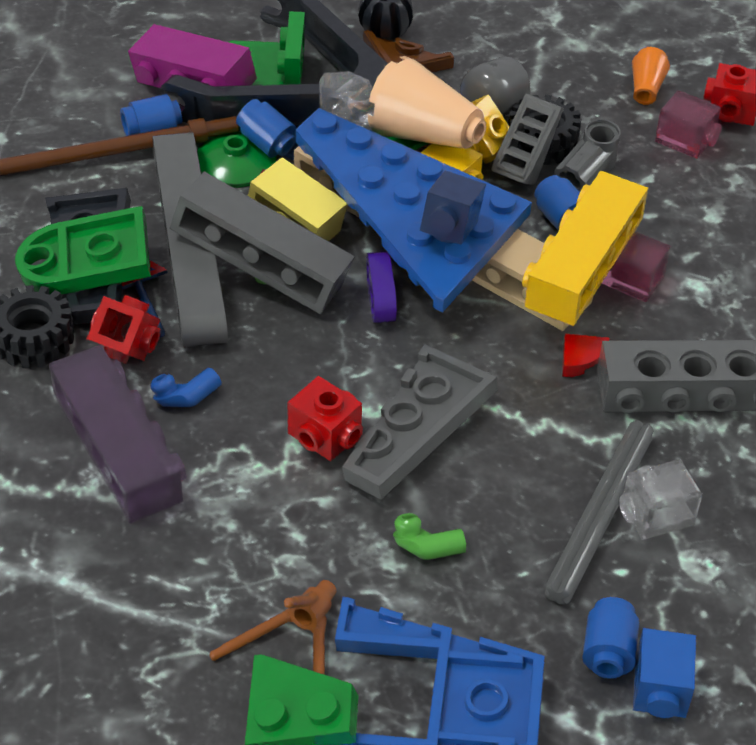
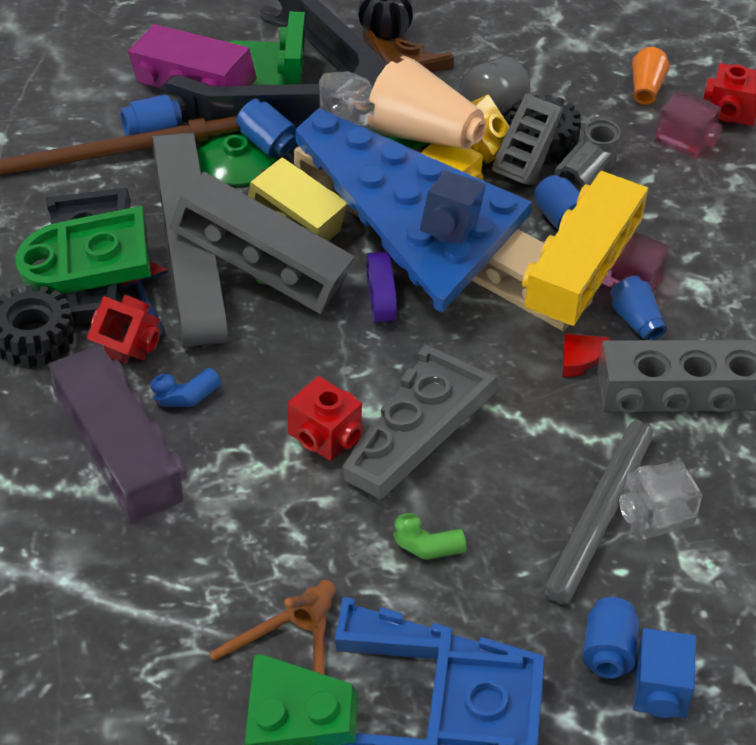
(638, 307): none -> blue cone

